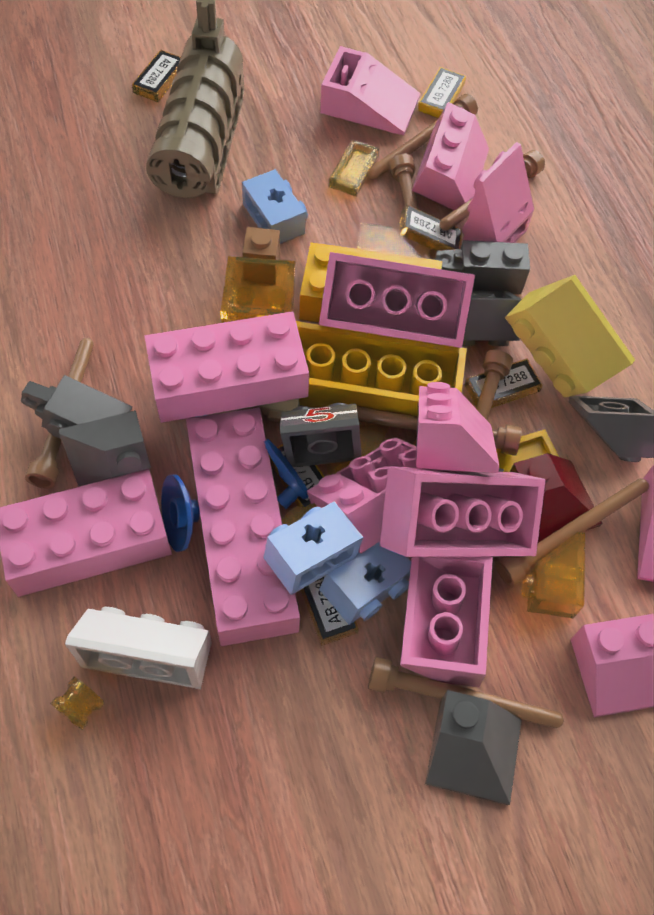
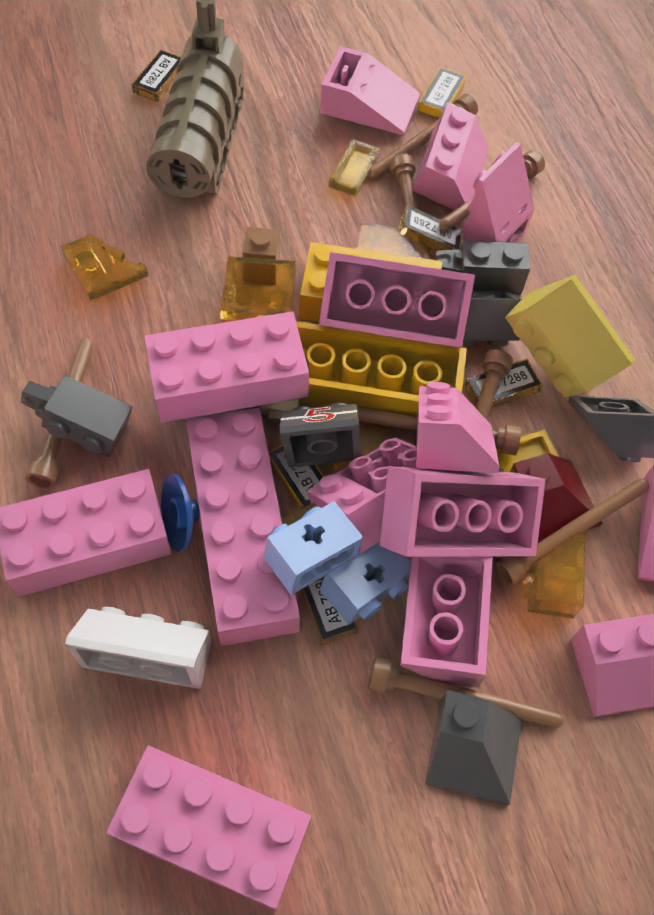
(77, 703): clear yellow wheel -> none
(101, 267): none -> clear yellow wing
(105, 448): dark grey slope -> none
(210, 827): none -> bright pink brick
(274, 205): light blue brick -> none
(296, 487): blue bar -> none

